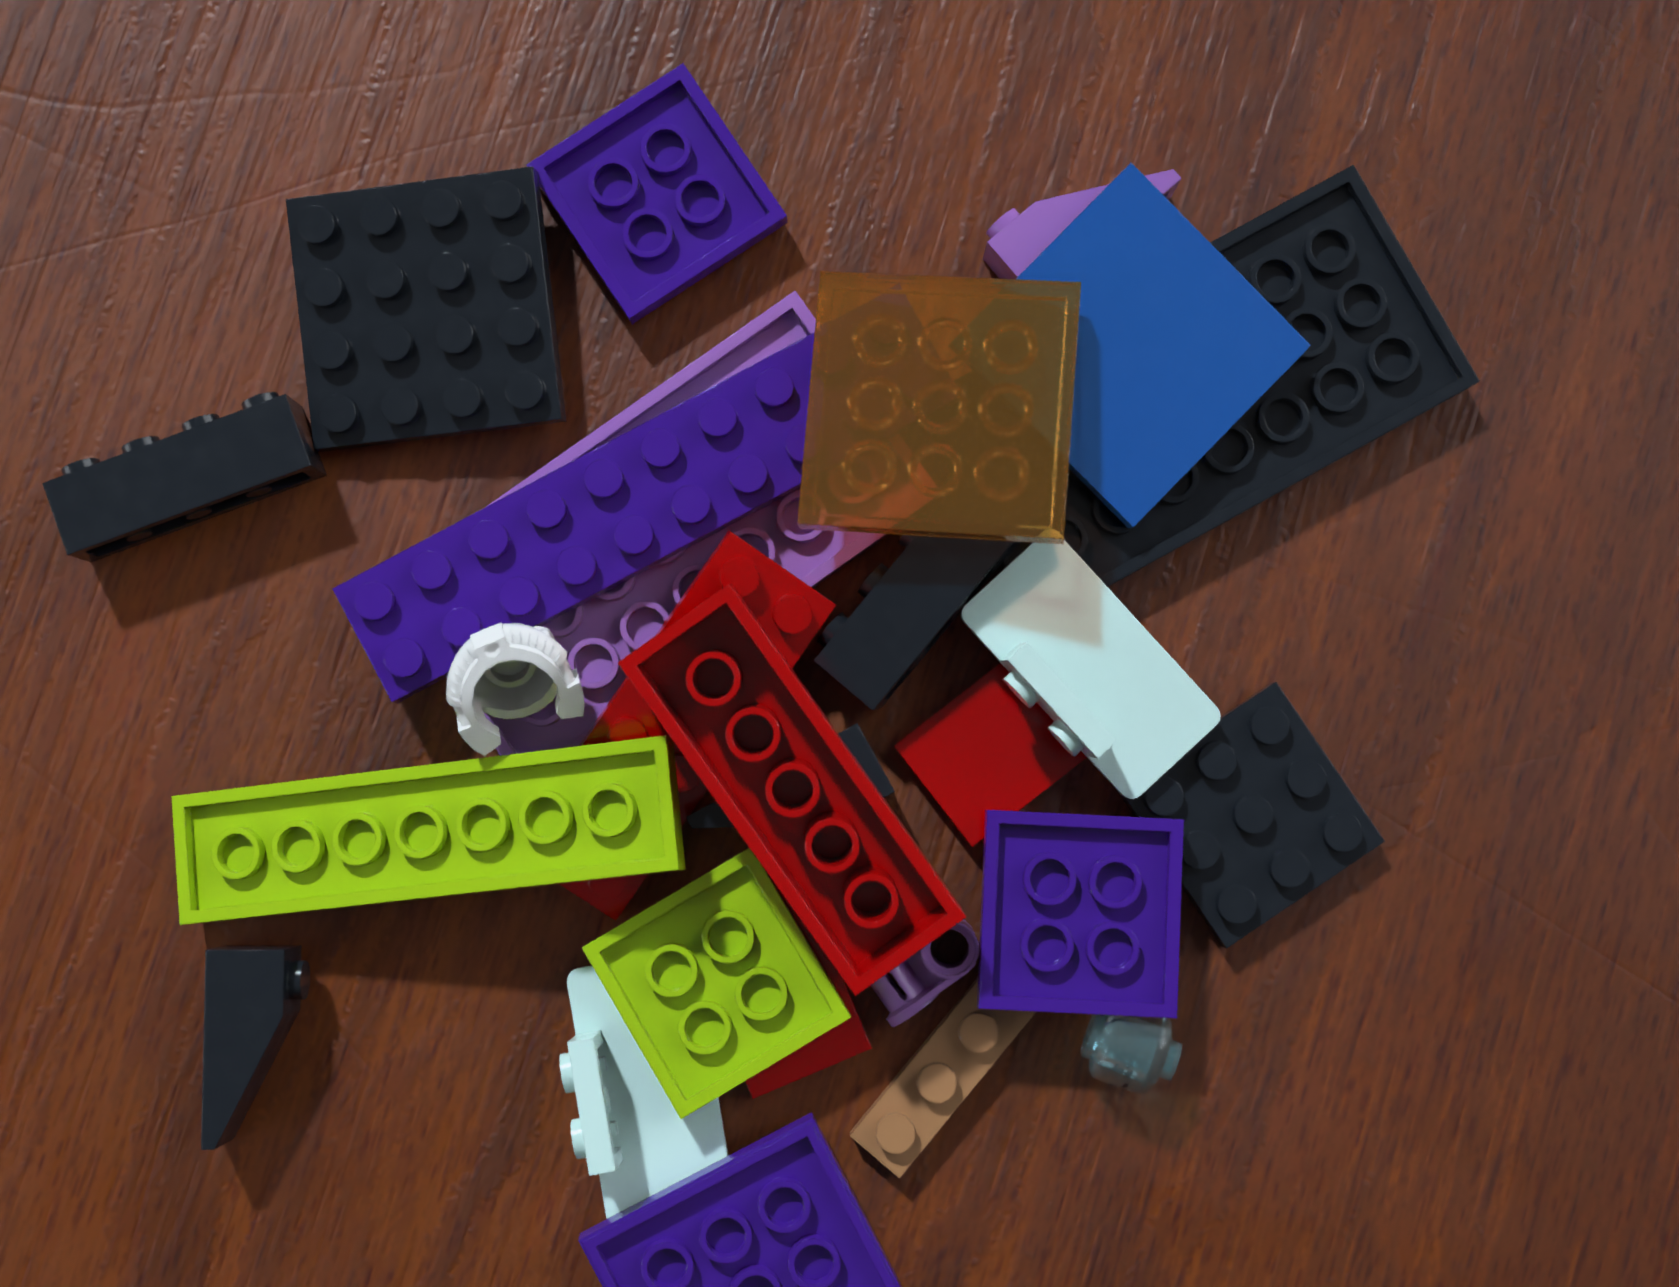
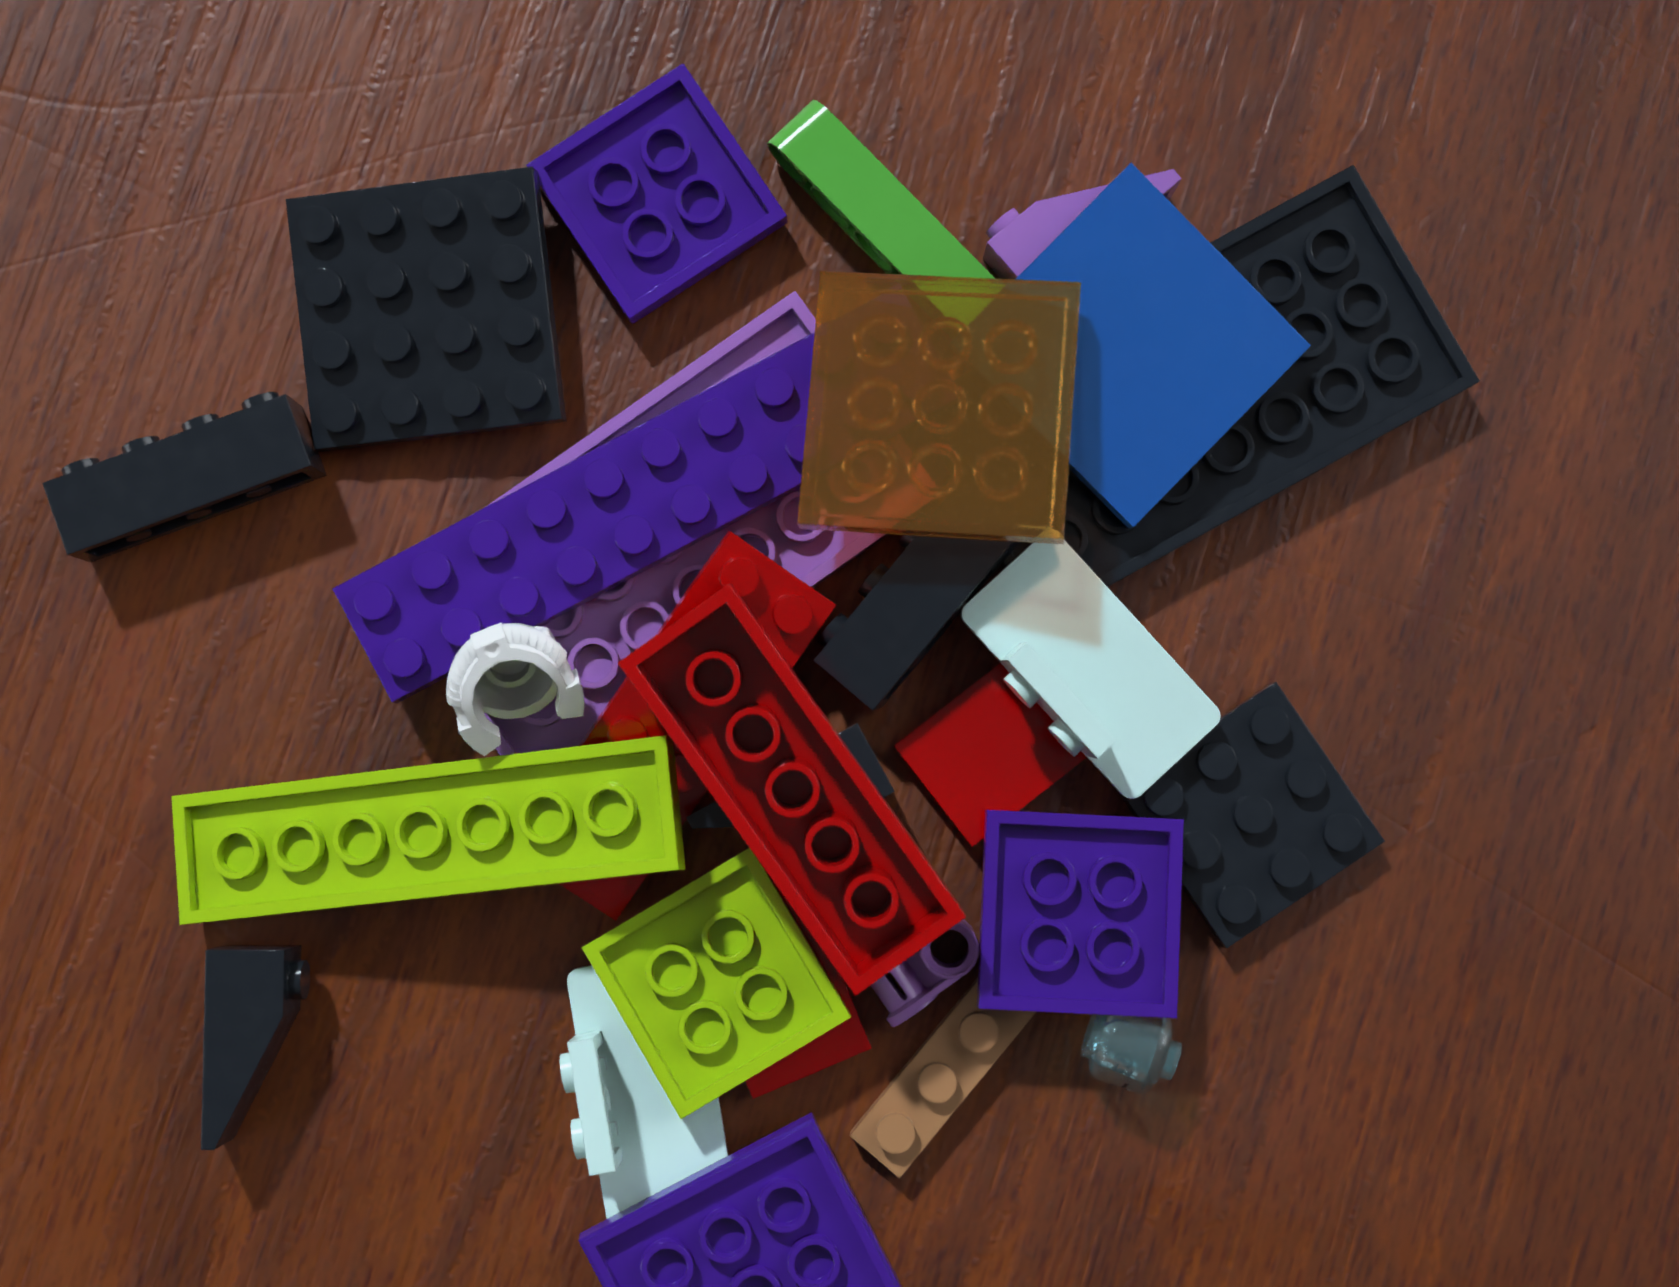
(867, 198): none -> bright green beam

